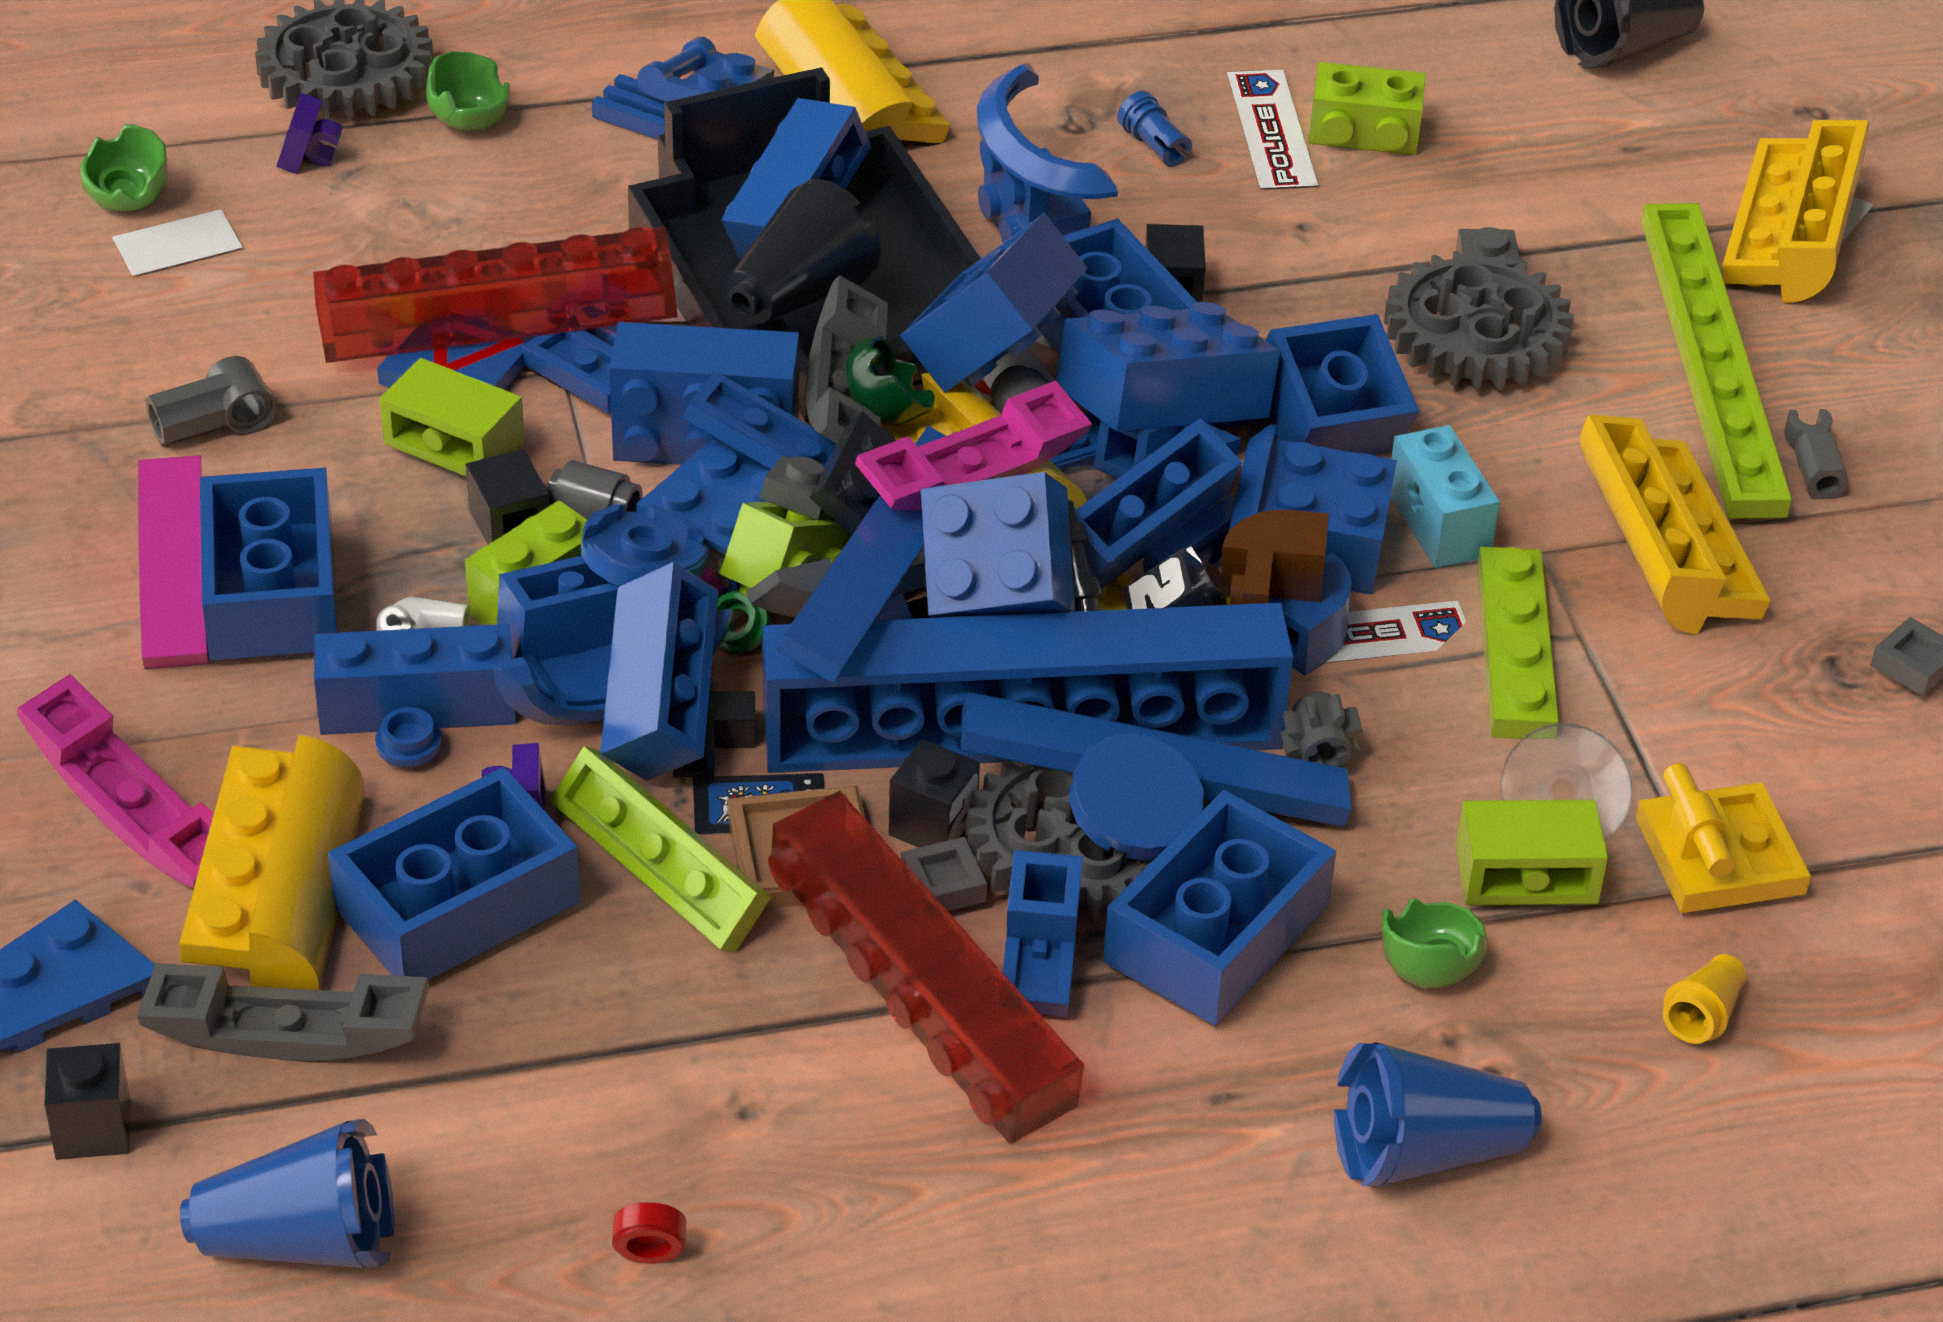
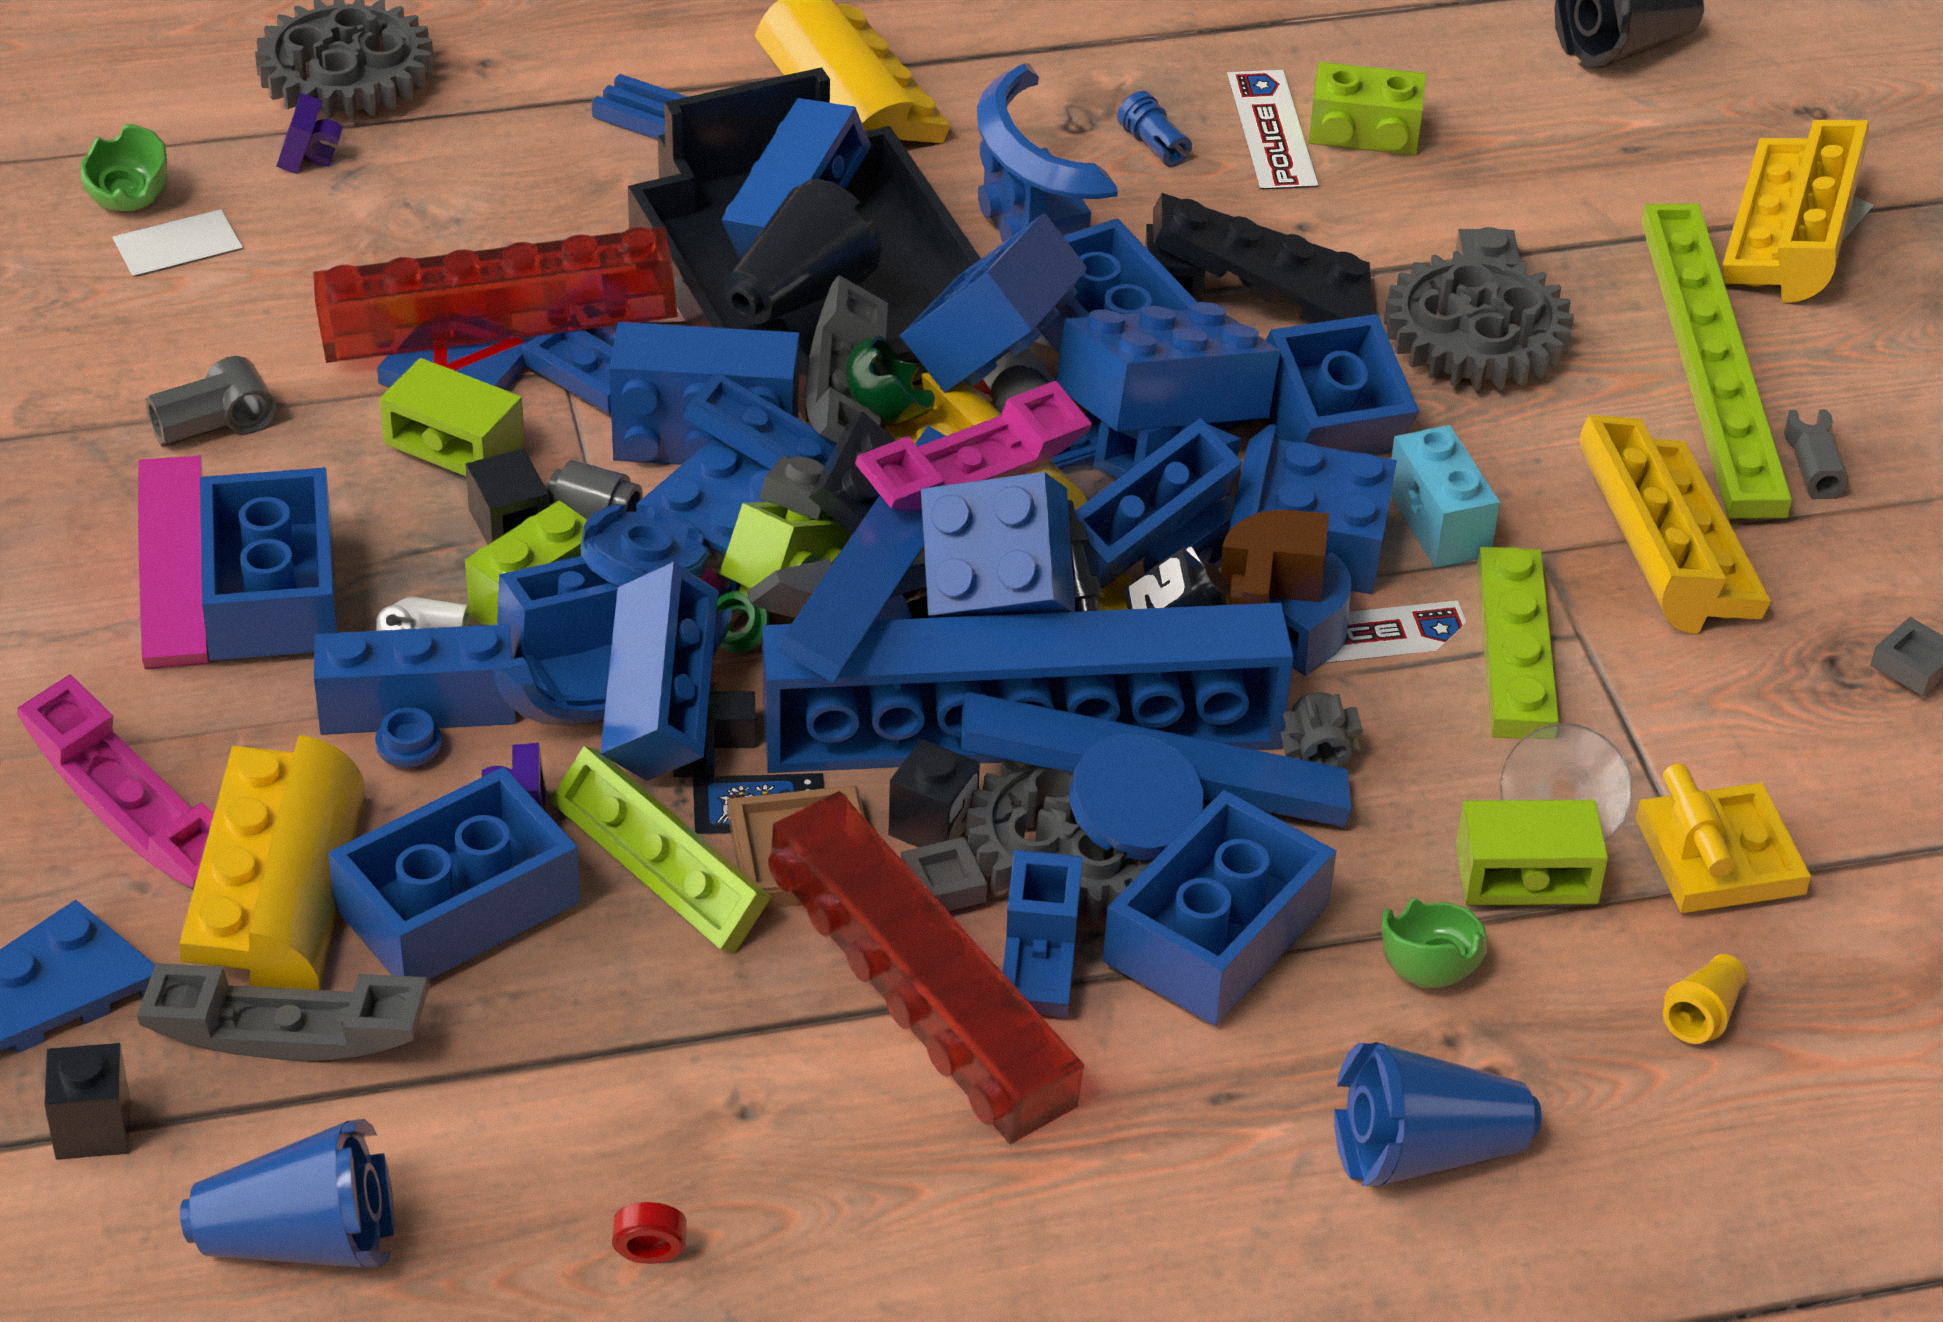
(466, 91): bright green hair -> none
(712, 70): blue plate -> none
(1267, 262): none -> black wing

